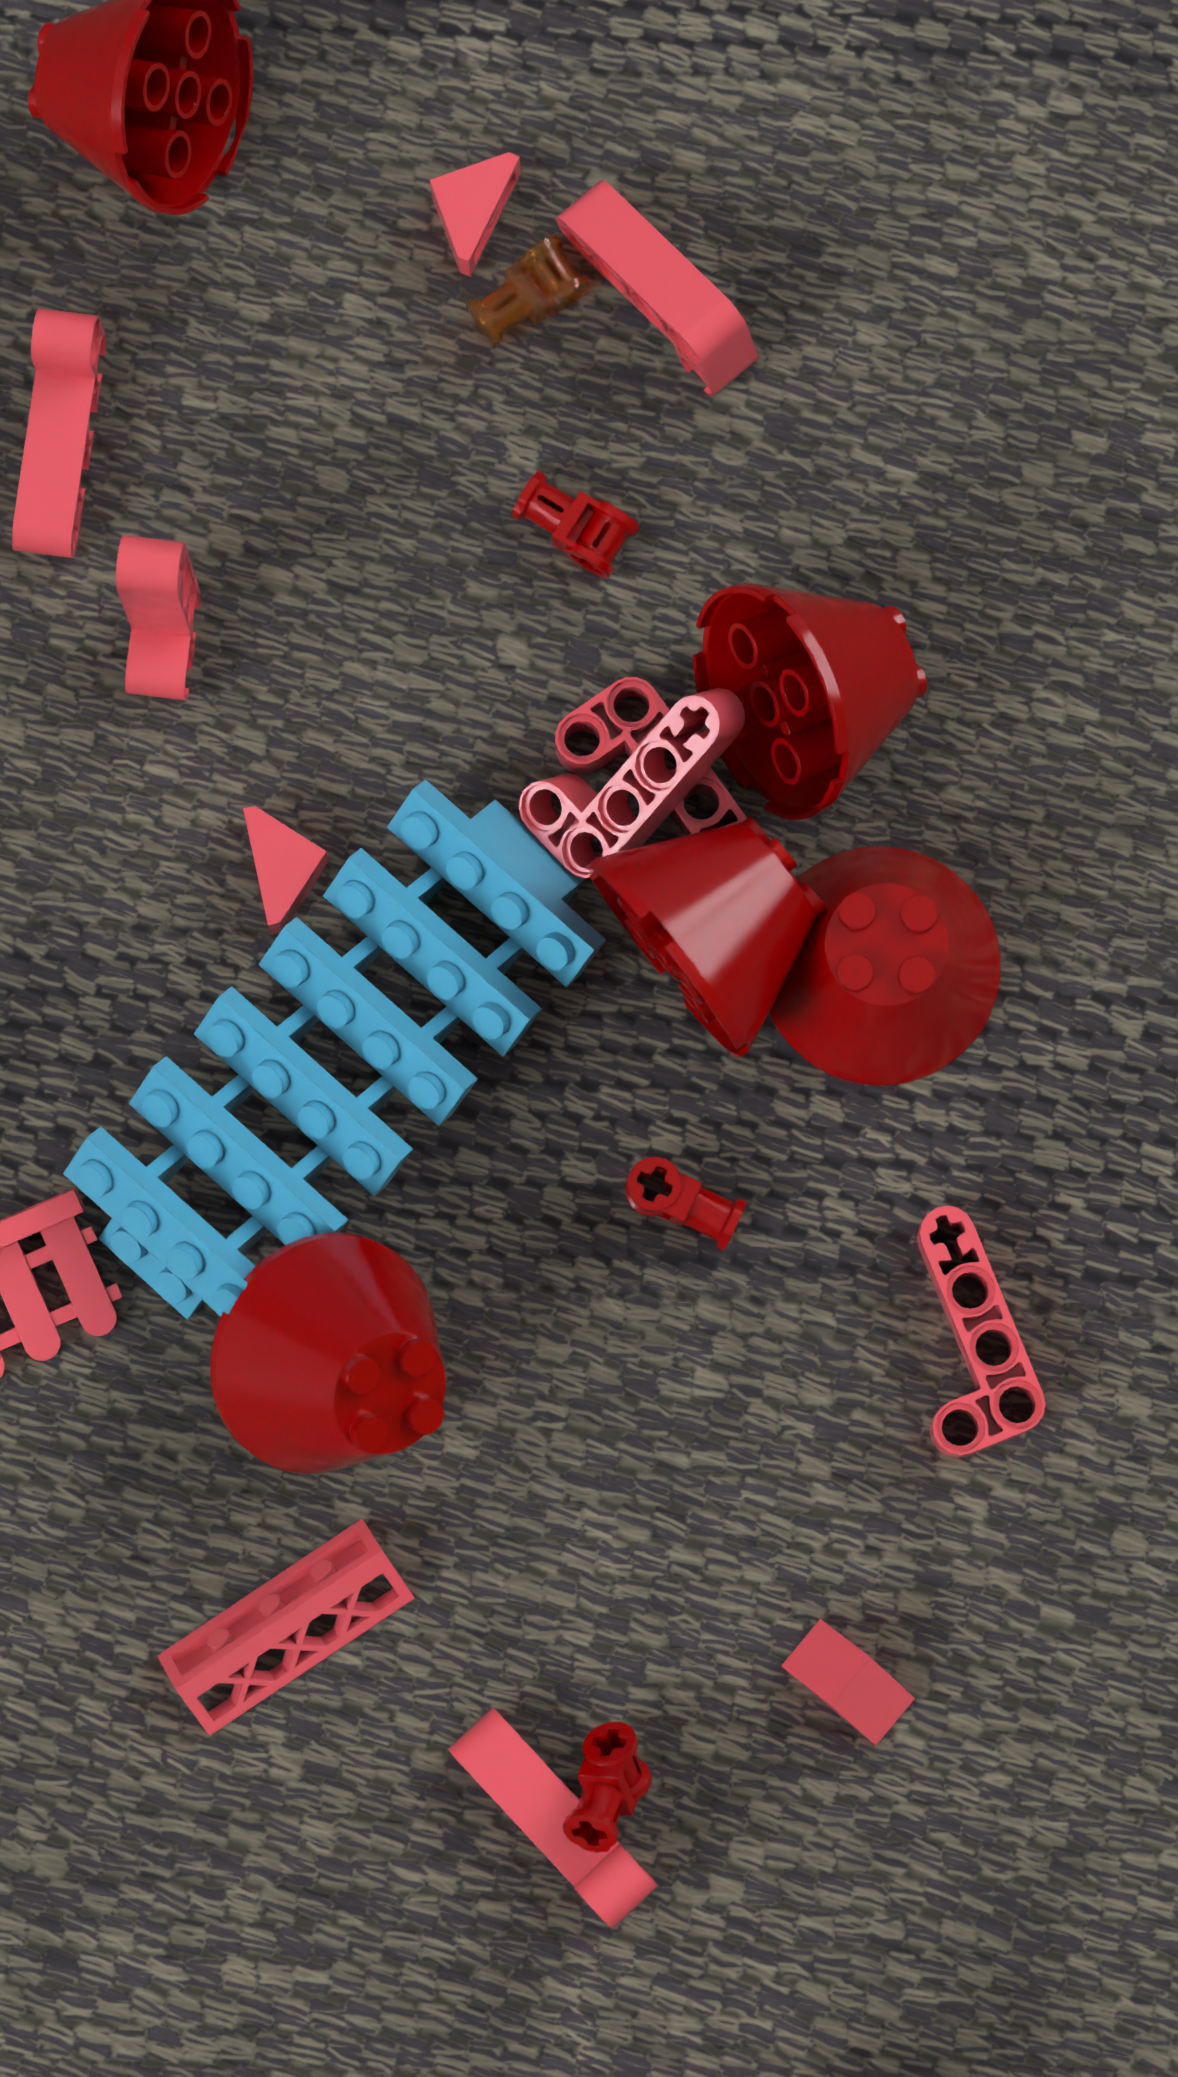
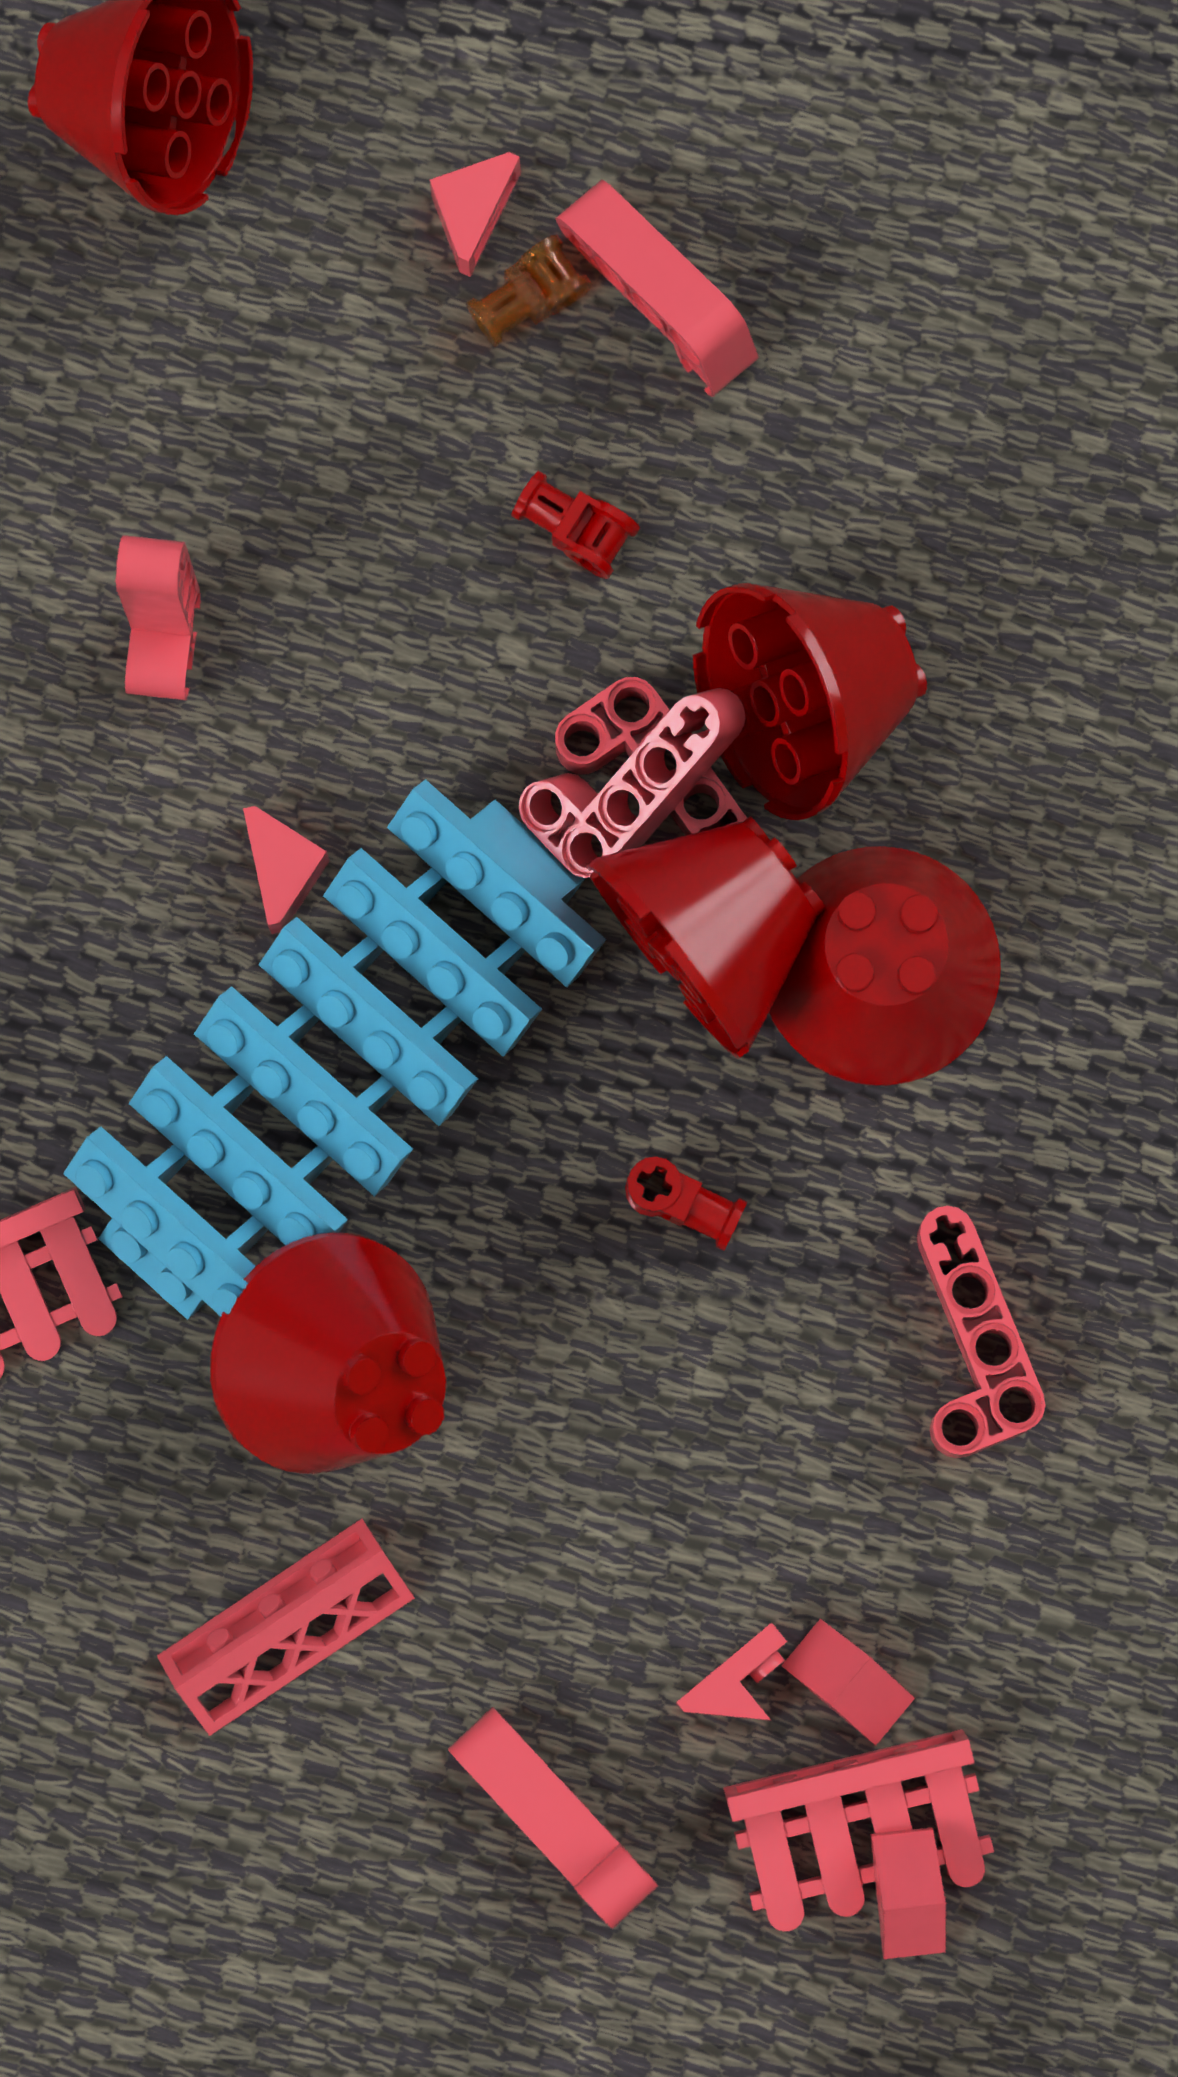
(58, 432): coral beam -> none
(610, 1784): red connector -> none
(722, 1691): none -> coral slope
(826, 1817): none -> coral fence
(909, 1893): none -> coral slope

